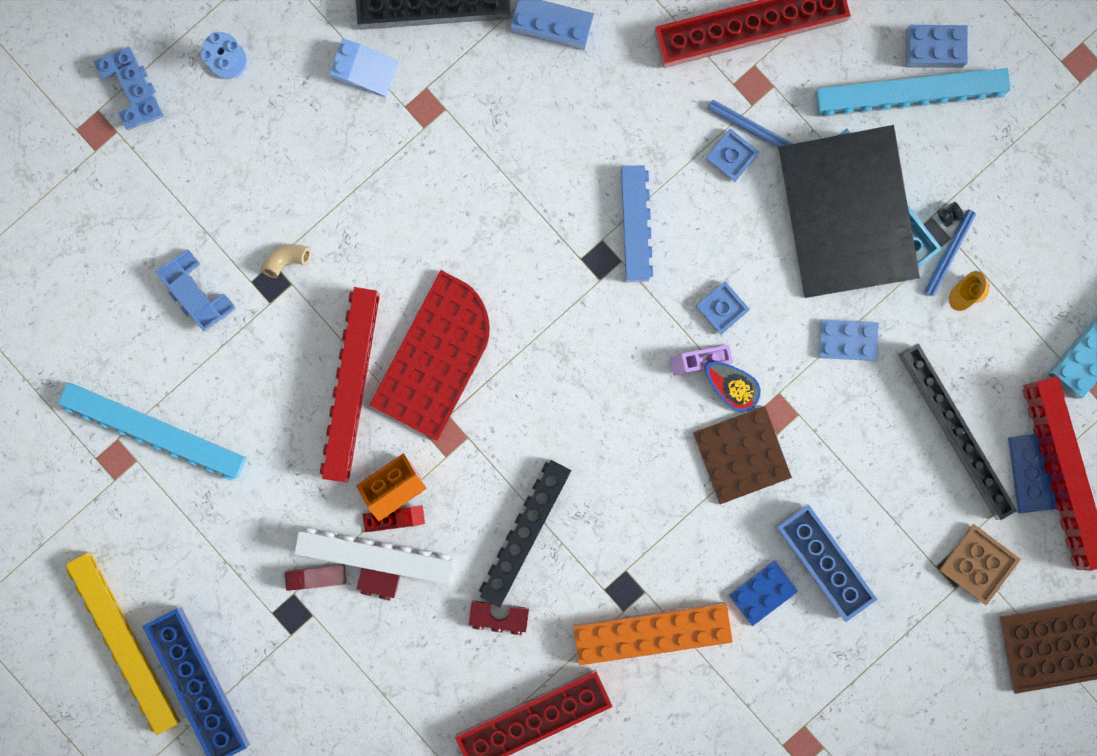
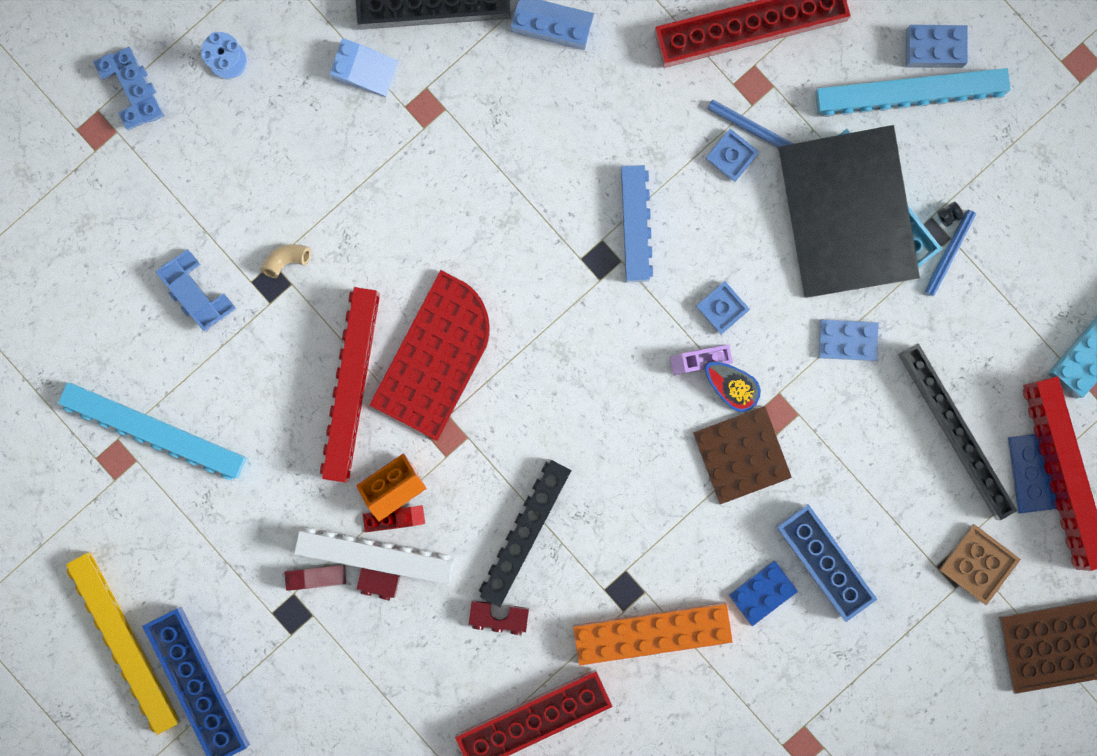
(969, 291): light orange piece -> none

